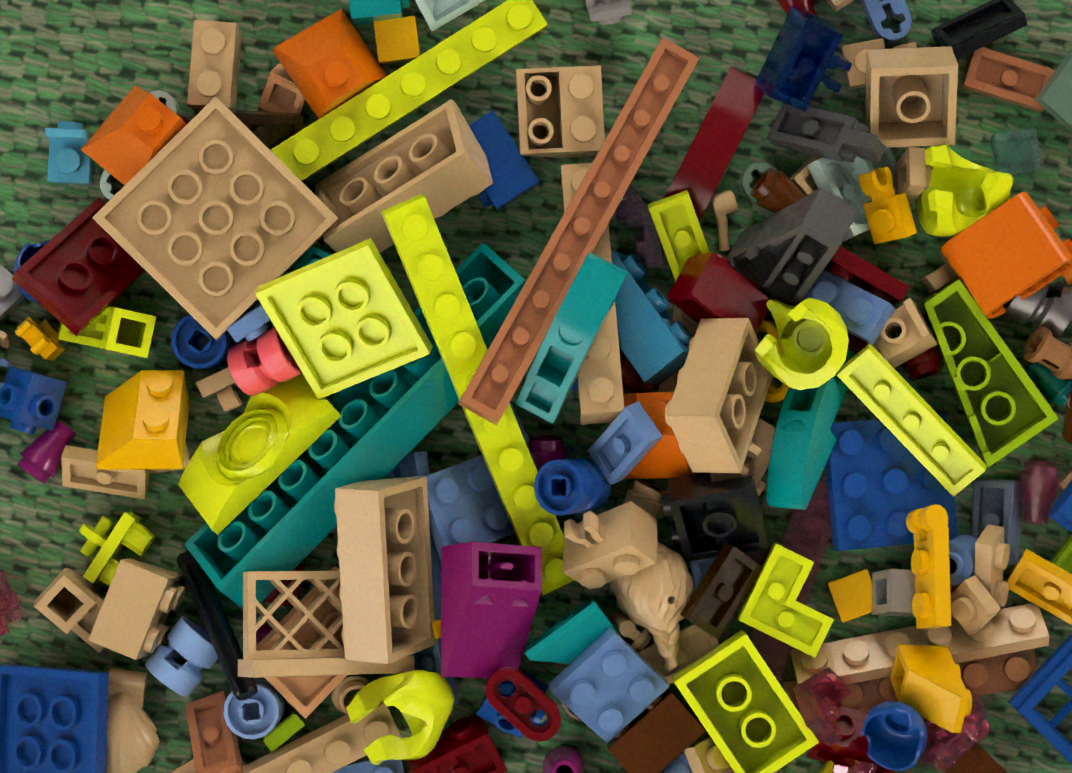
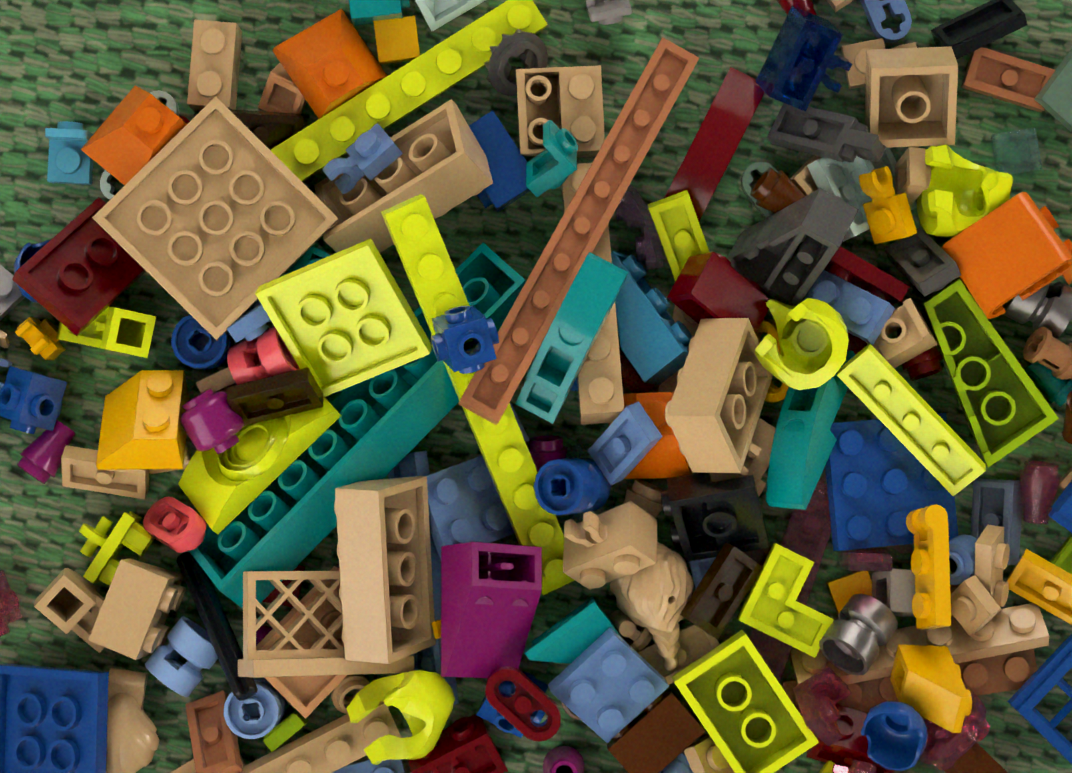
(175, 524): none -> coral plate
(211, 422): none -> magenta head
(275, 396): none -> dark brown plate
(368, 157): none -> medium blue plate
(456, 328): none -> blue brick
(521, 45): none -> dark grey gear
(555, 163): none -> teal bracket
(723, 204): tan hand -> none
(856, 636): none -> flat silver wheel
(865, 560): none -> clear pink tile
(923, 262): none -> dark grey plate

